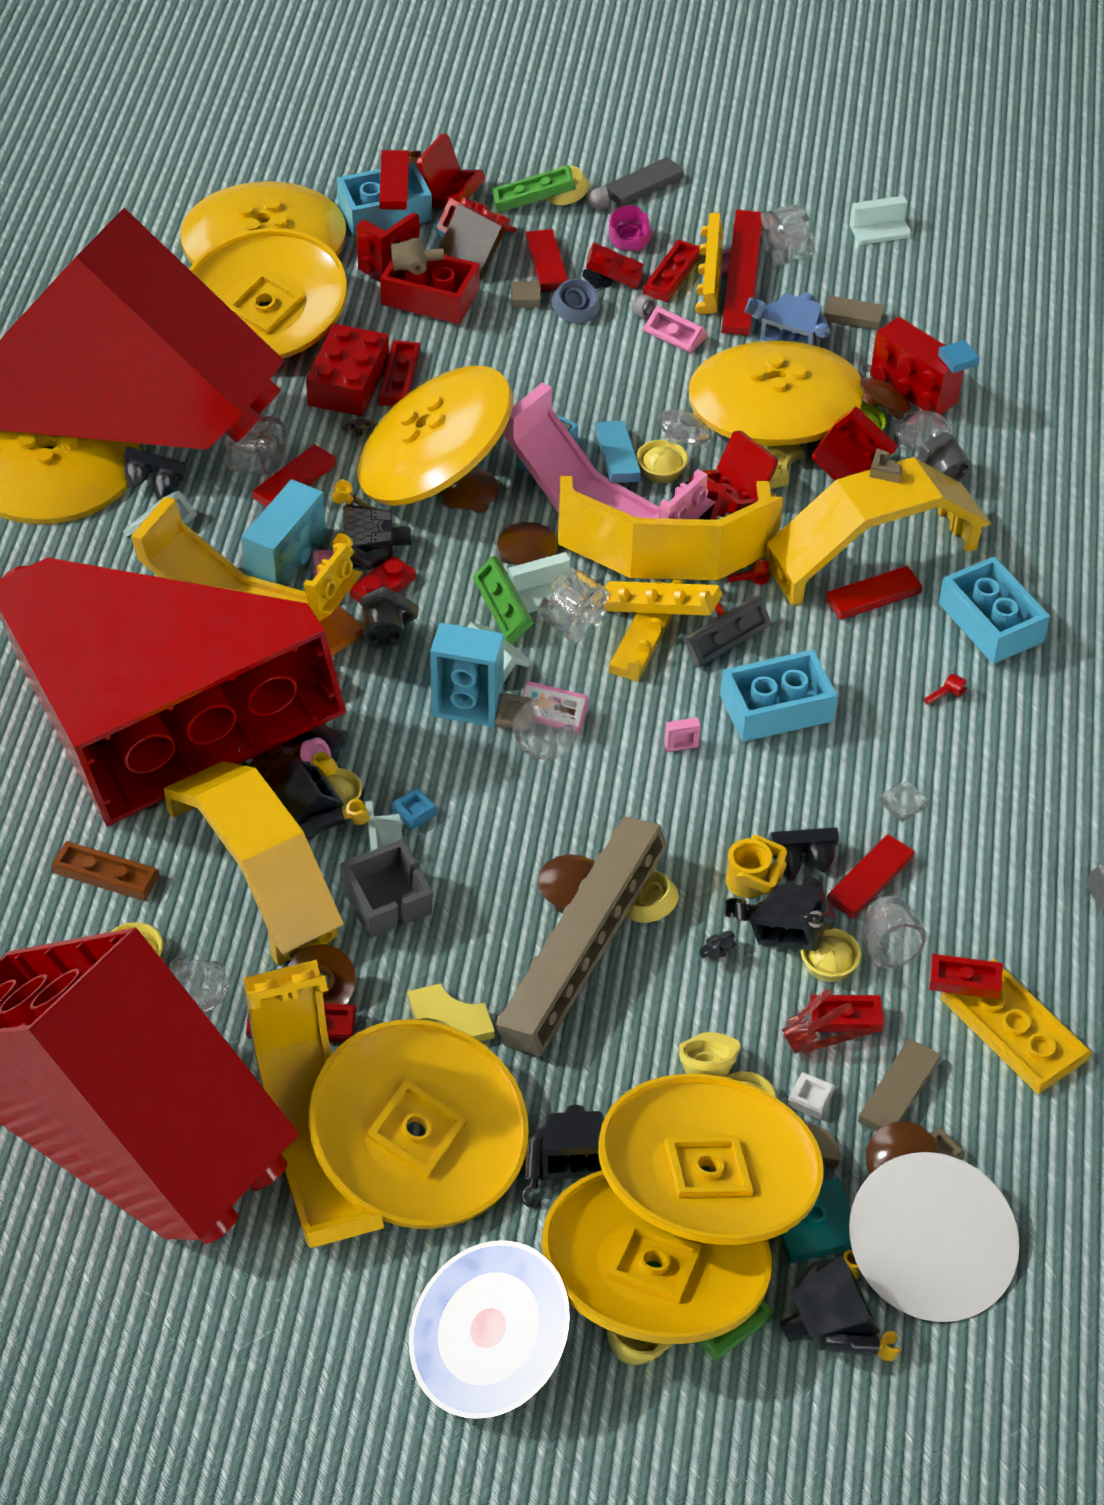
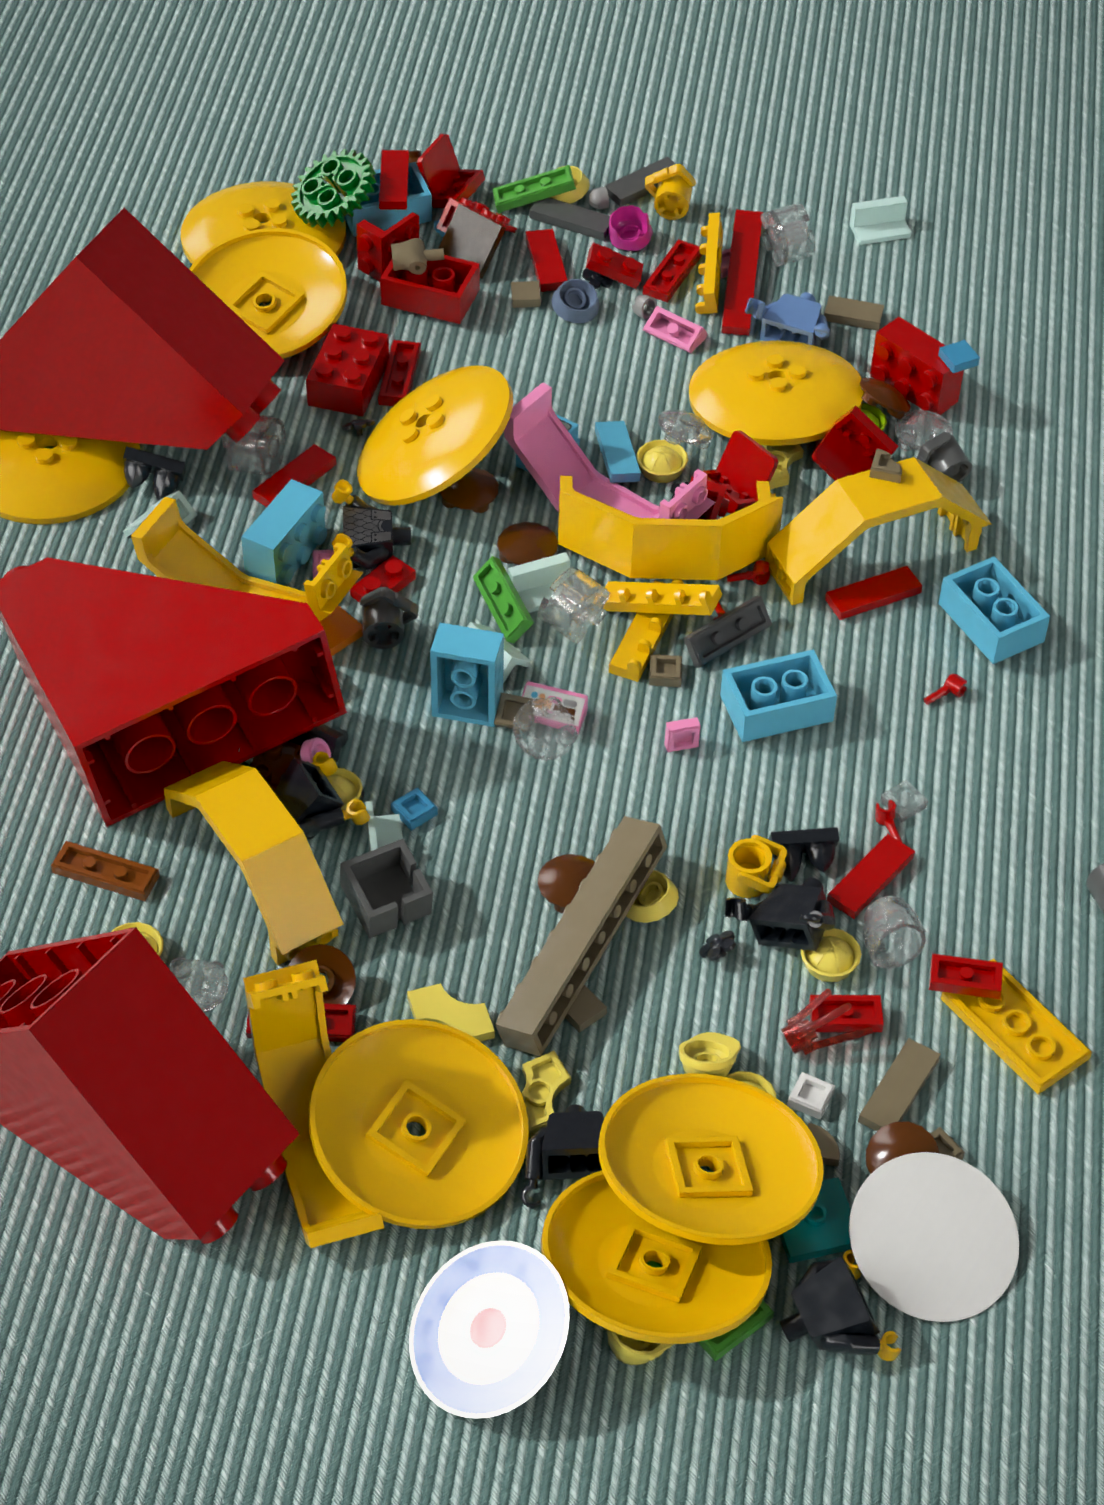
(345, 174): none -> green gear
(544, 1080): none -> light yellow tile
(571, 217): none -> dark grey tile
(585, 1010): none -> dark tan tile
(665, 670): none -> dark tan tile
(672, 192): none -> yellow piece
(887, 818): none -> red hand

